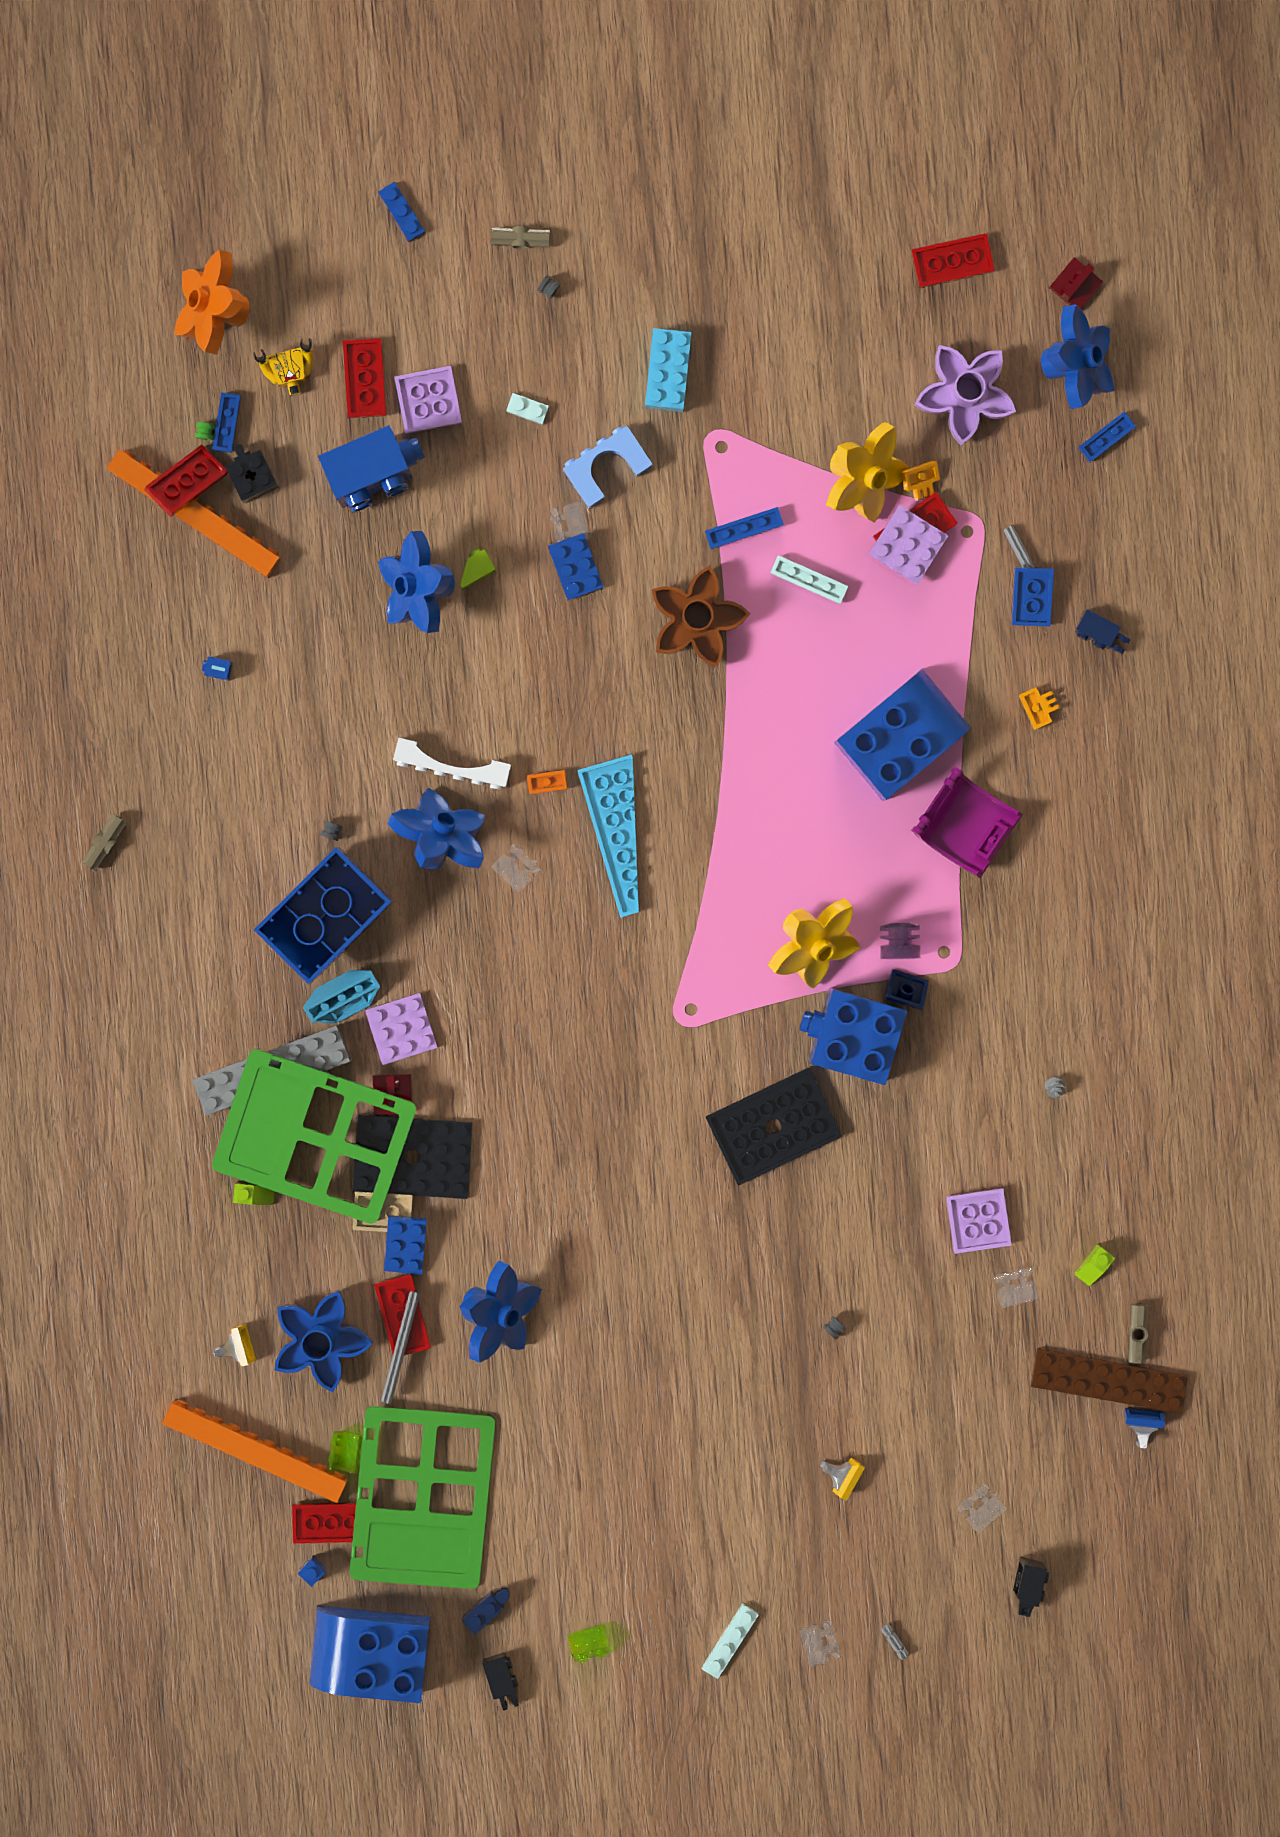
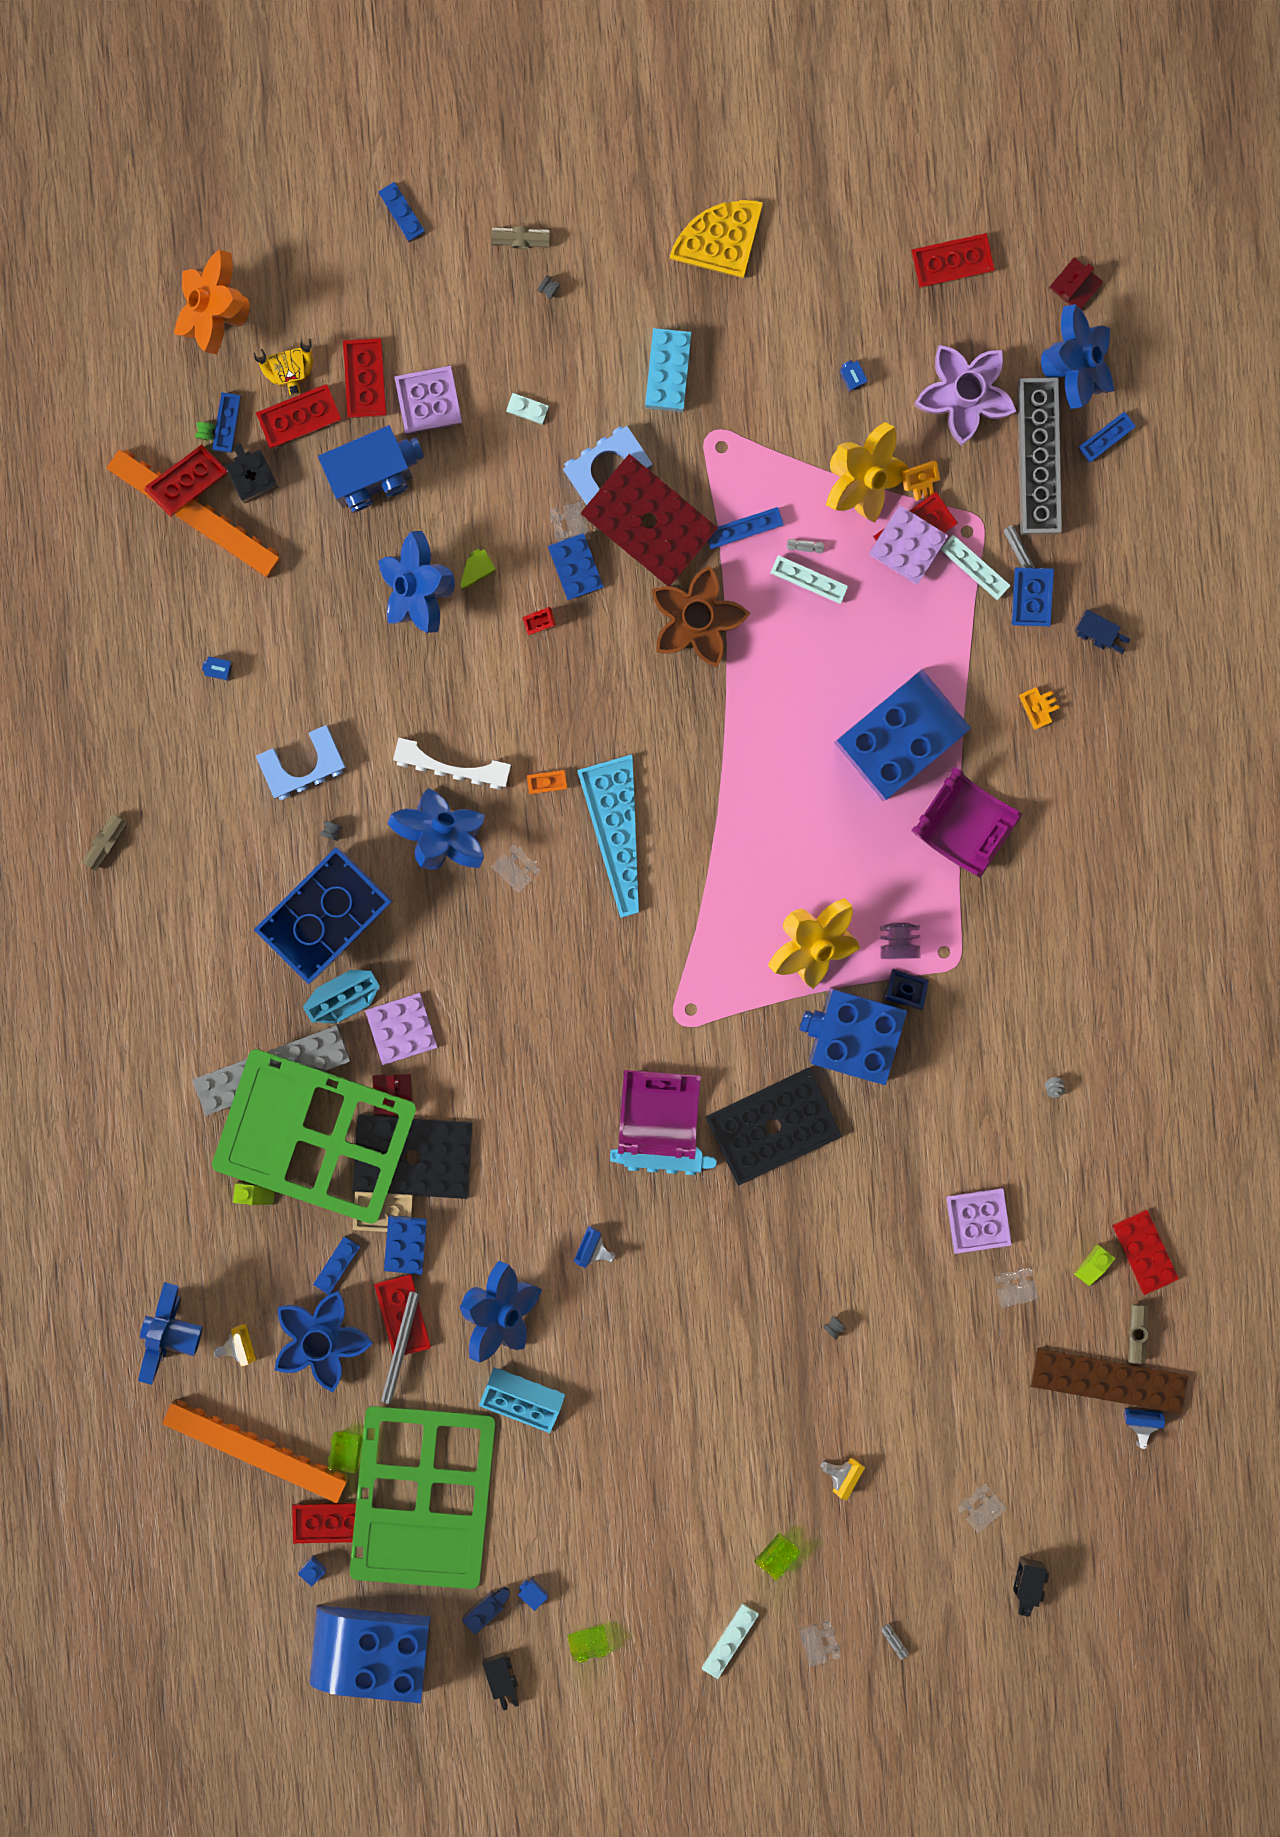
(166, 1333): none -> blue plant
(298, 416): none -> red plate
(328, 764): none -> light blue arch
(336, 1265): none -> blue plate
(522, 1400): none -> medium azure slope
(532, 1593): none -> blue brick
(539, 621): none -> red slope
(592, 1249): none -> blue piece
(619, 512): none -> dark red plate
(659, 1114): none -> magenta hinge
(668, 1163): none -> medium azure hinge
(720, 238): none -> yellow plate
(777, 1556): none -> clear neon green bracket
(807, 546): none -> light grey axle
(853, 375): none -> blue brick
(975, 567): none -> light aqua plate
(1039, 456): none -> light grey brick
(1145, 1252): none -> red plate

